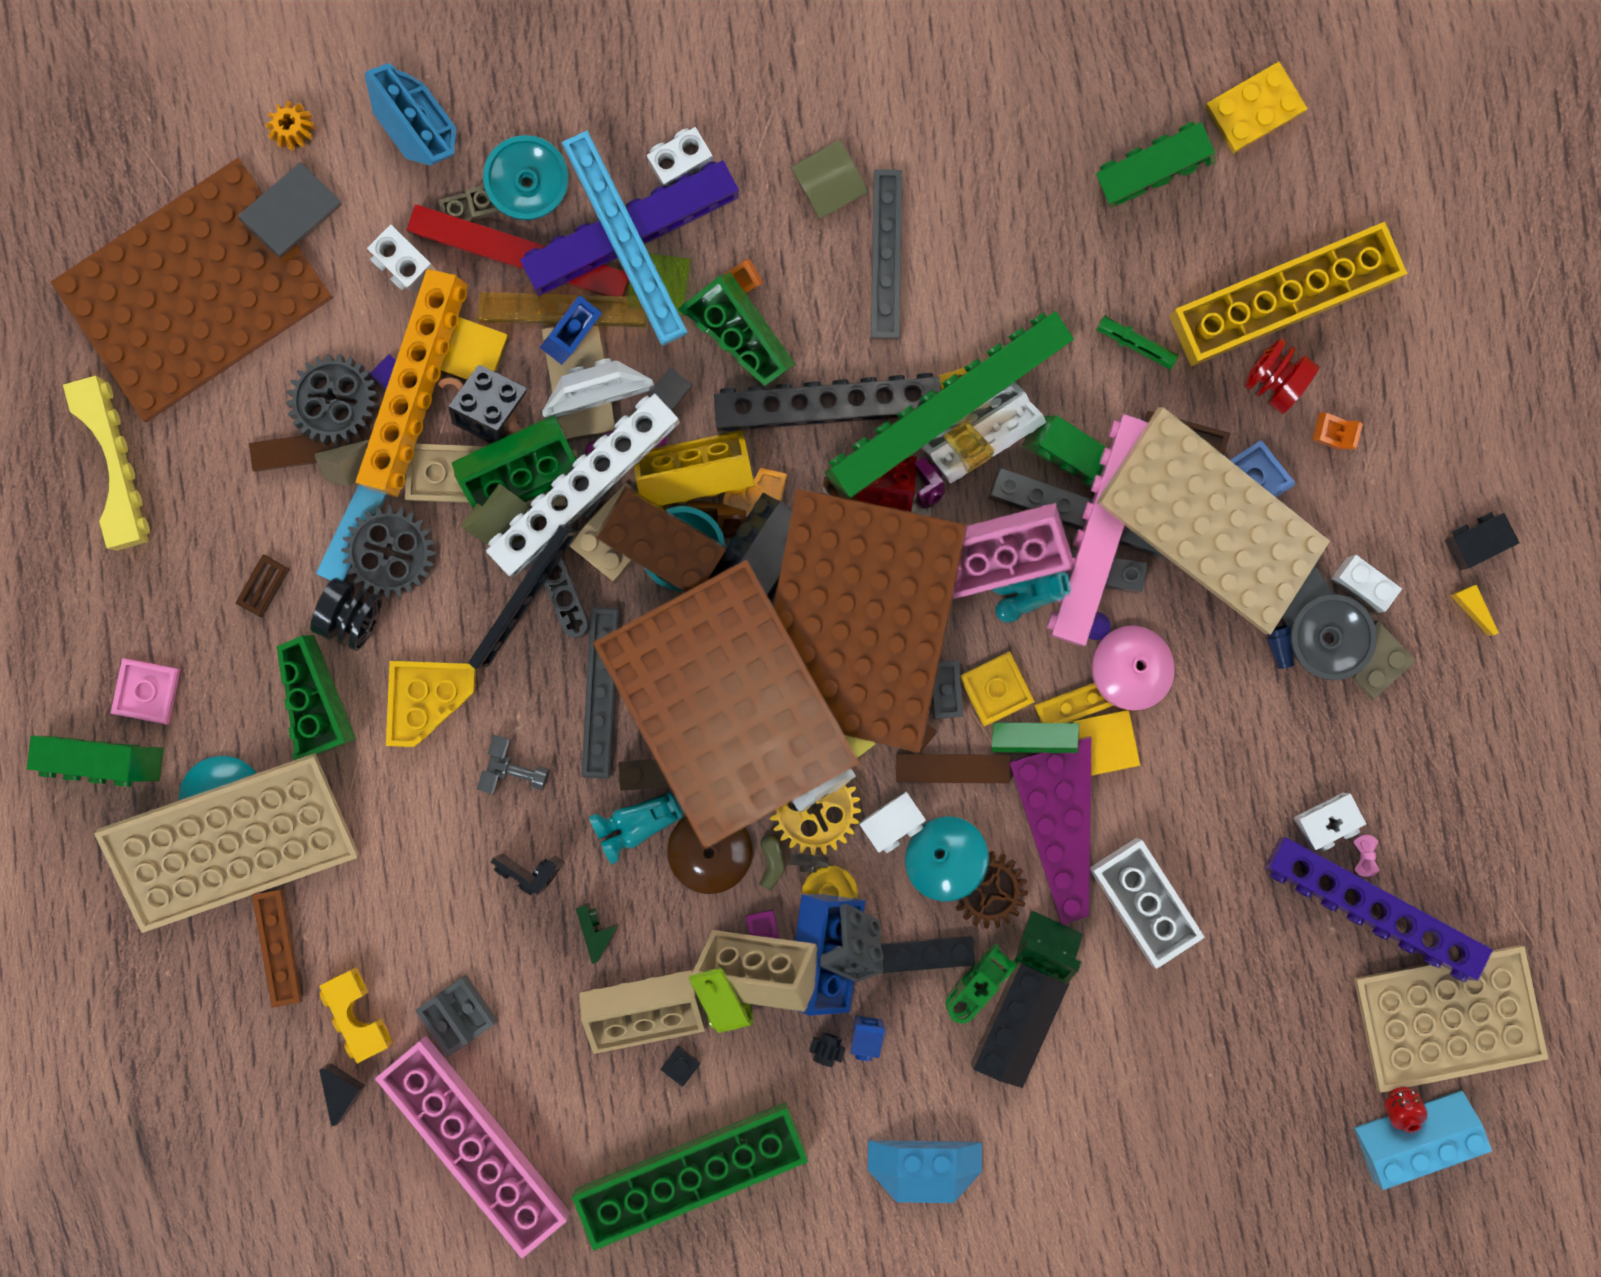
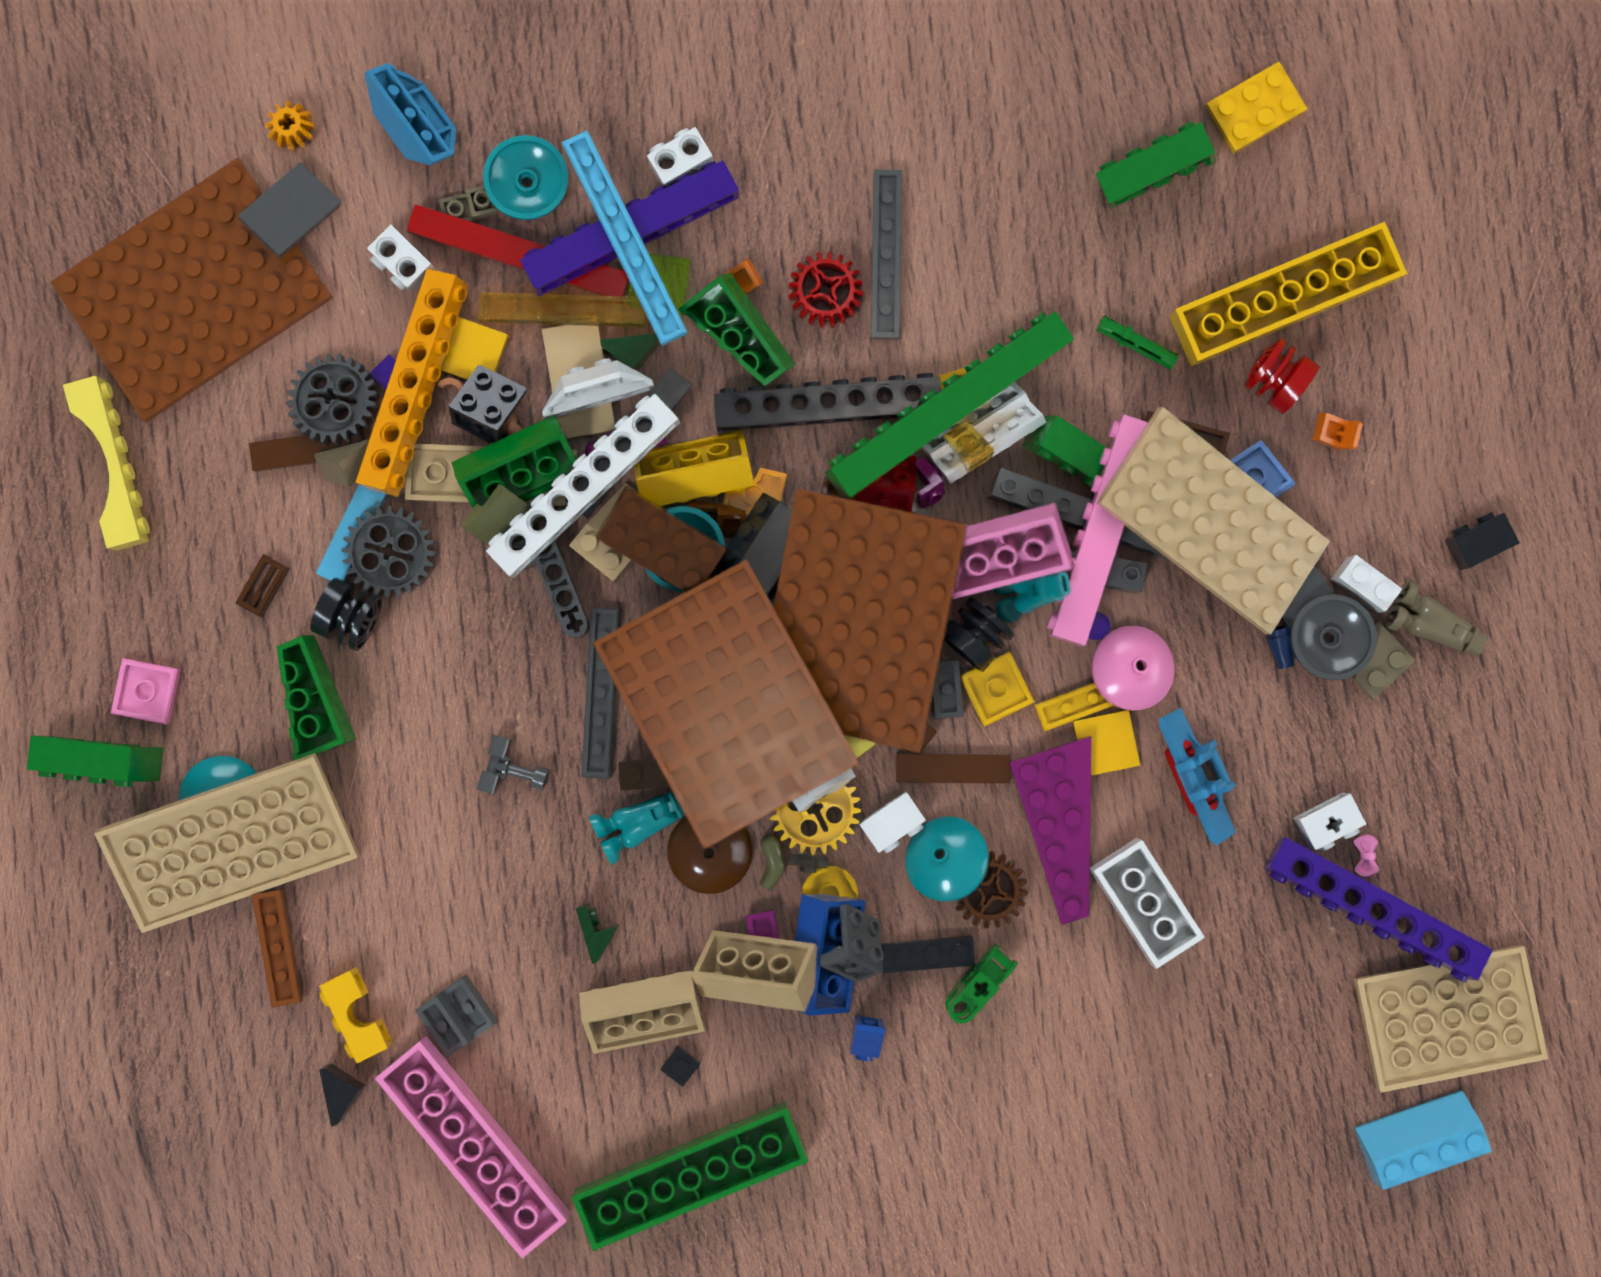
(423, 698): yellow plate -> none
(523, 596): black tile -> none
(528, 883): black bracket -> none
(570, 330): blue slope -> none
(631, 350): none -> dark green slope
(721, 1002): lime door -> none
(827, 1049): black gear -> none
(829, 179): olive slope -> none
(836, 284): none -> red gear
(924, 1168): dark azure wedge -> none
(977, 633): none -> black wheel
(1018, 1026): black slope -> none
(1036, 737): tile -> none
(1049, 948): dark green bracket -> none
(1185, 759): none -> dark azure piece
(1405, 1109): red head -> none
(1434, 621): none -> dark tan piece
(1473, 604): yellow piece -> none

